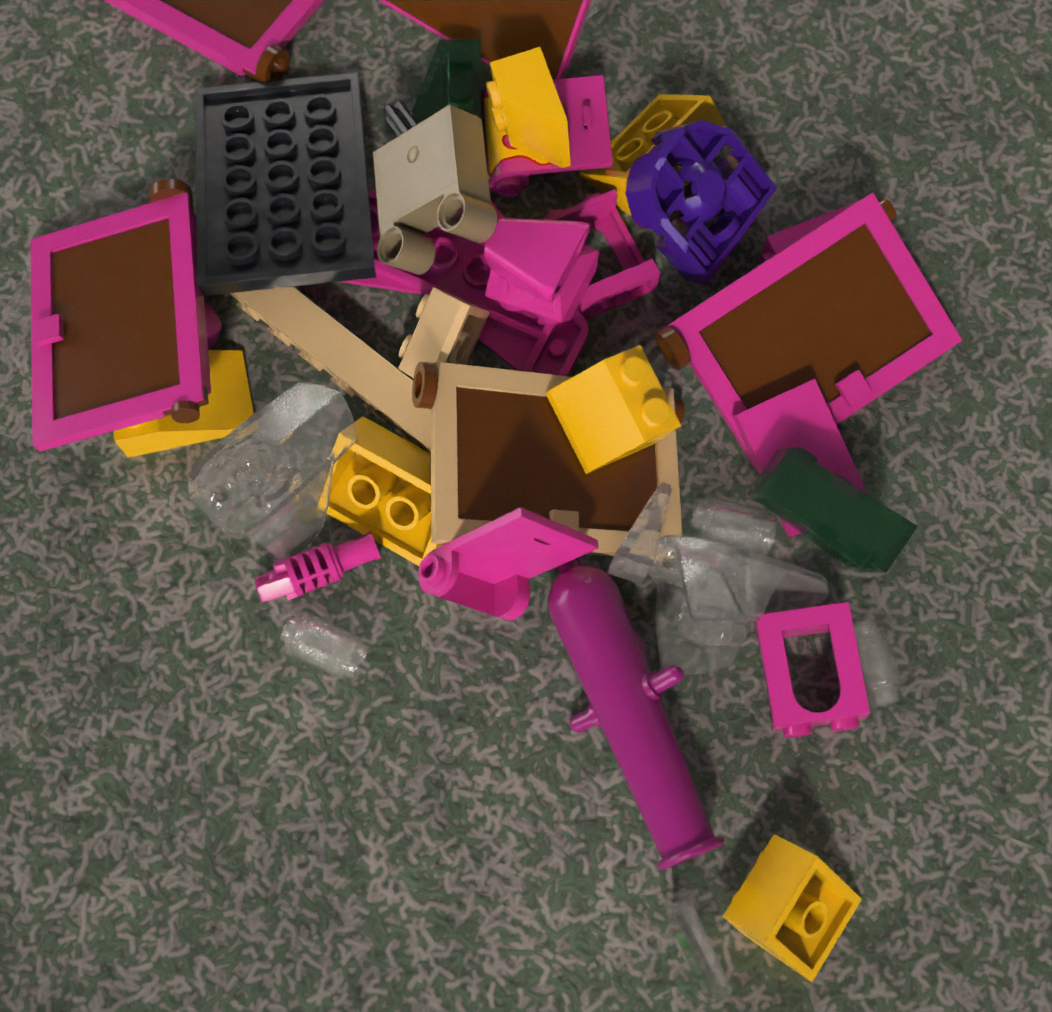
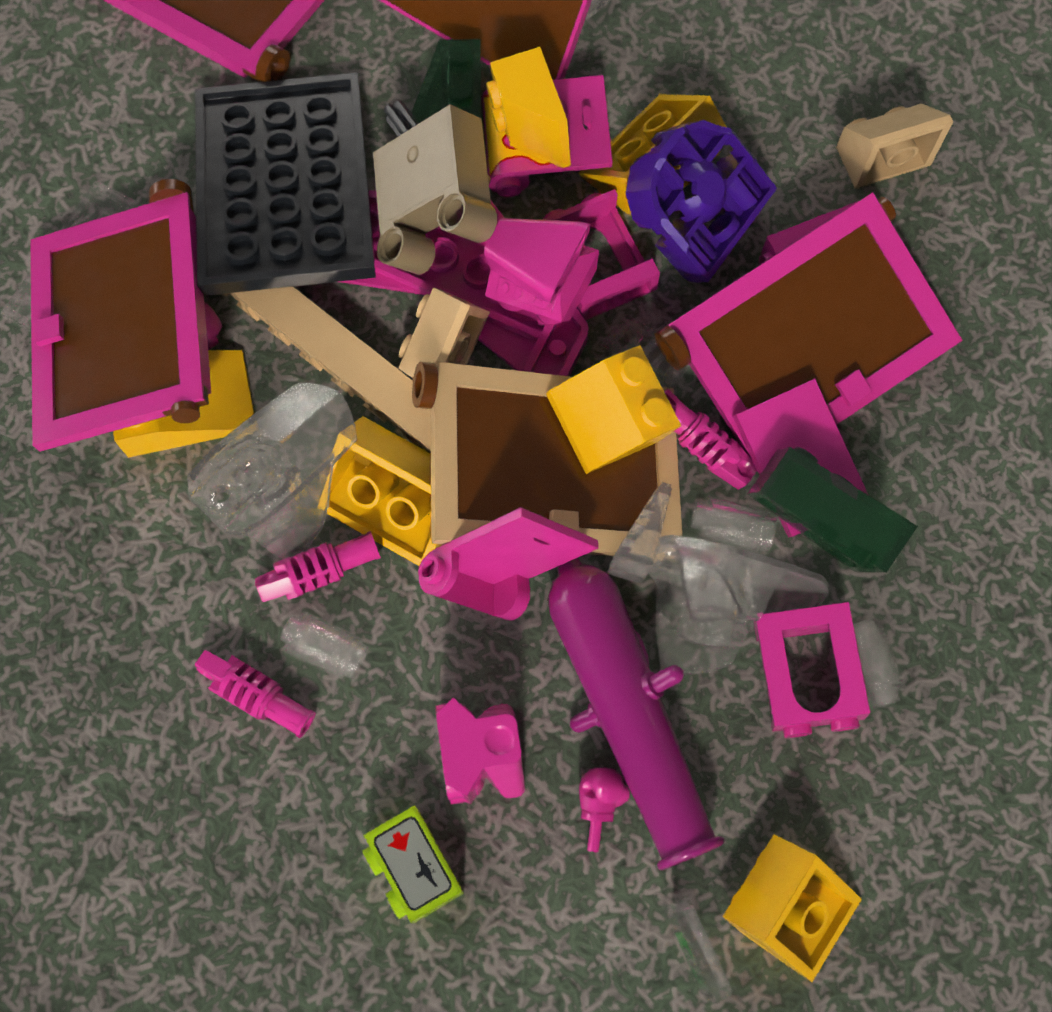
(253, 692): none -> dark pink hinge
(412, 866): none -> brick
(479, 750): none -> dark pink piece
(599, 795): none -> dark pink piece
(712, 445): none -> dark pink hinge
(892, 143): none -> tan slope

